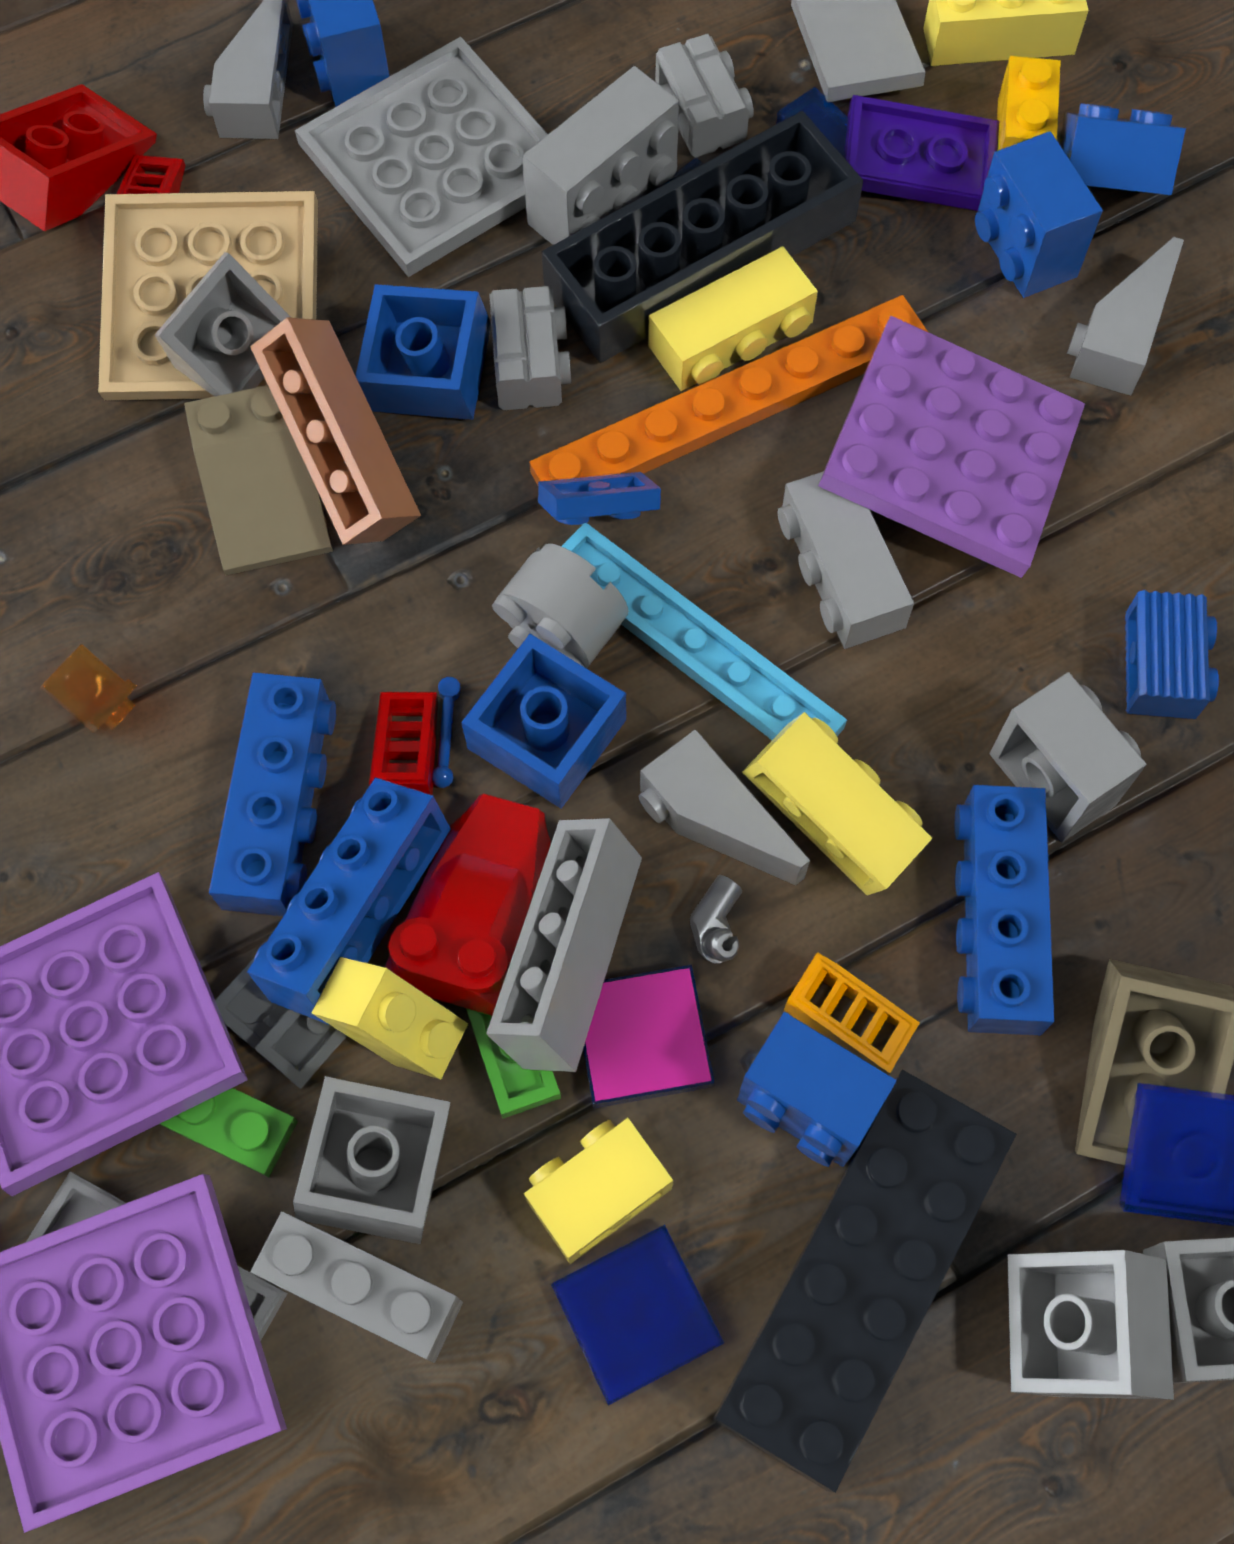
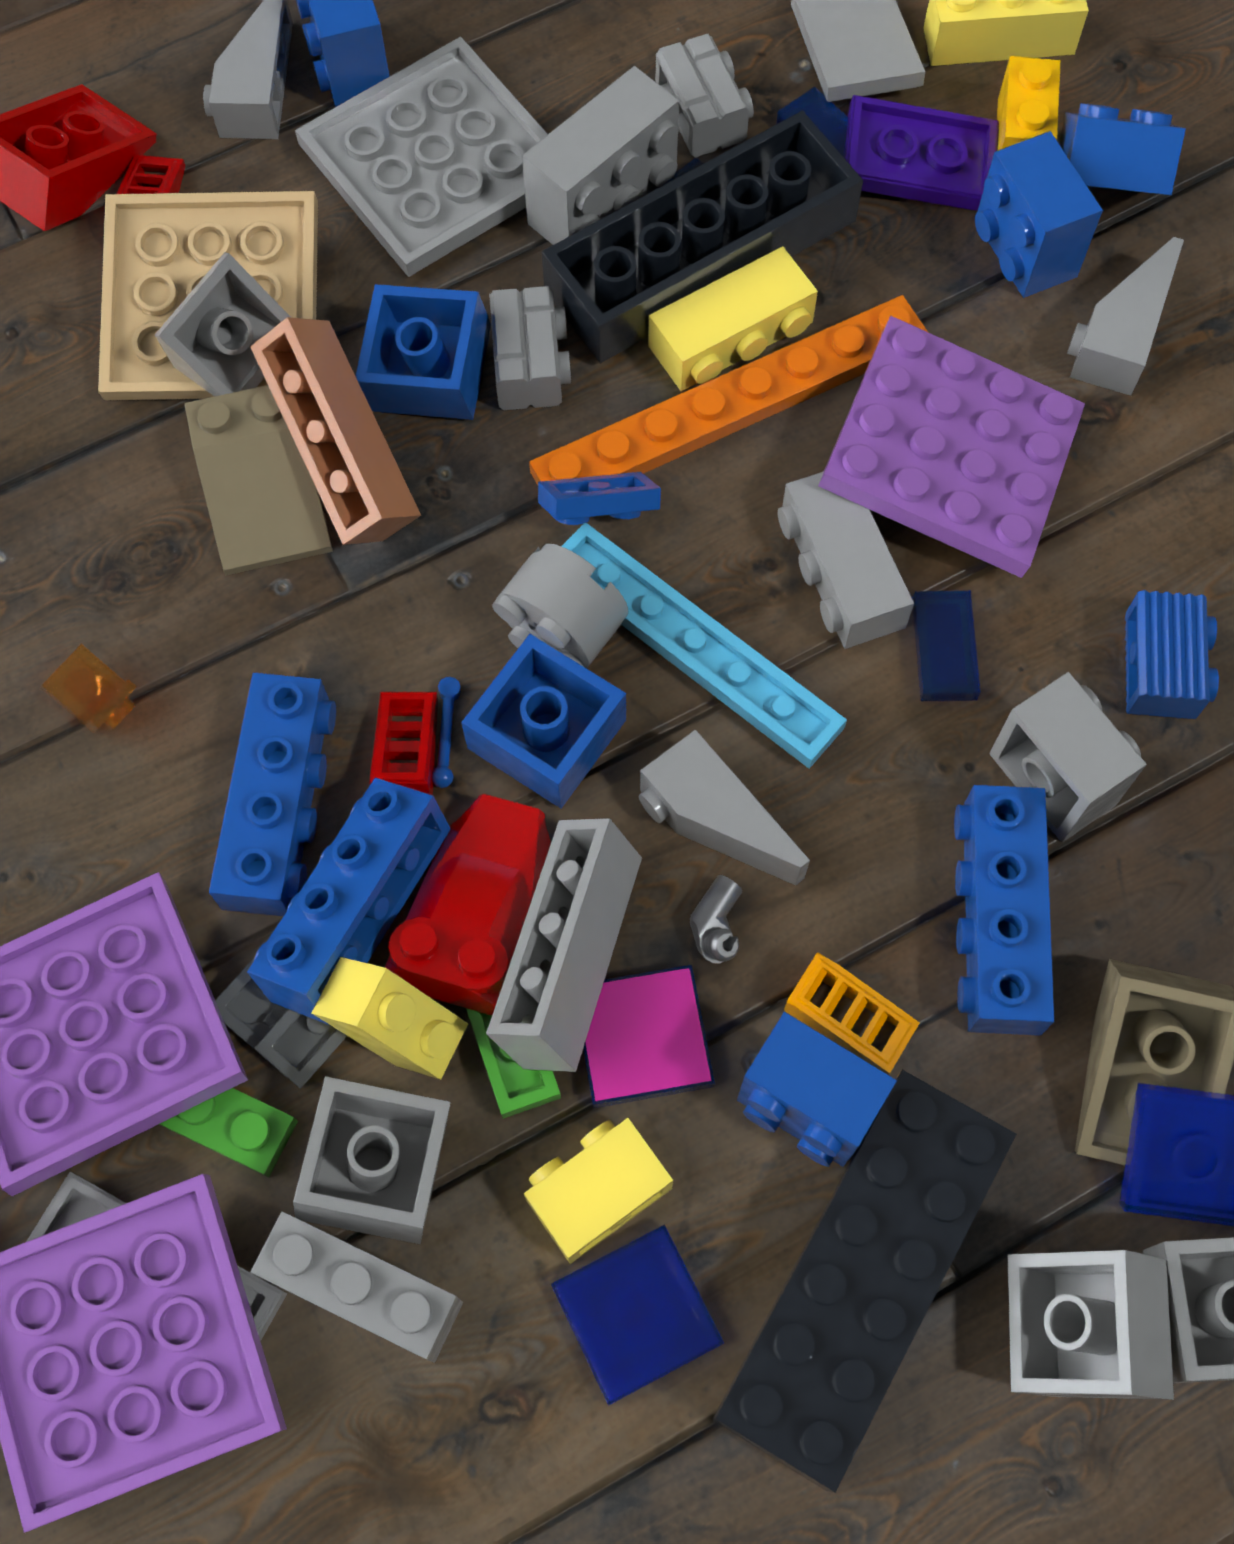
(838, 804): light yellow brick -> none
(946, 646): none -> clear blue tile

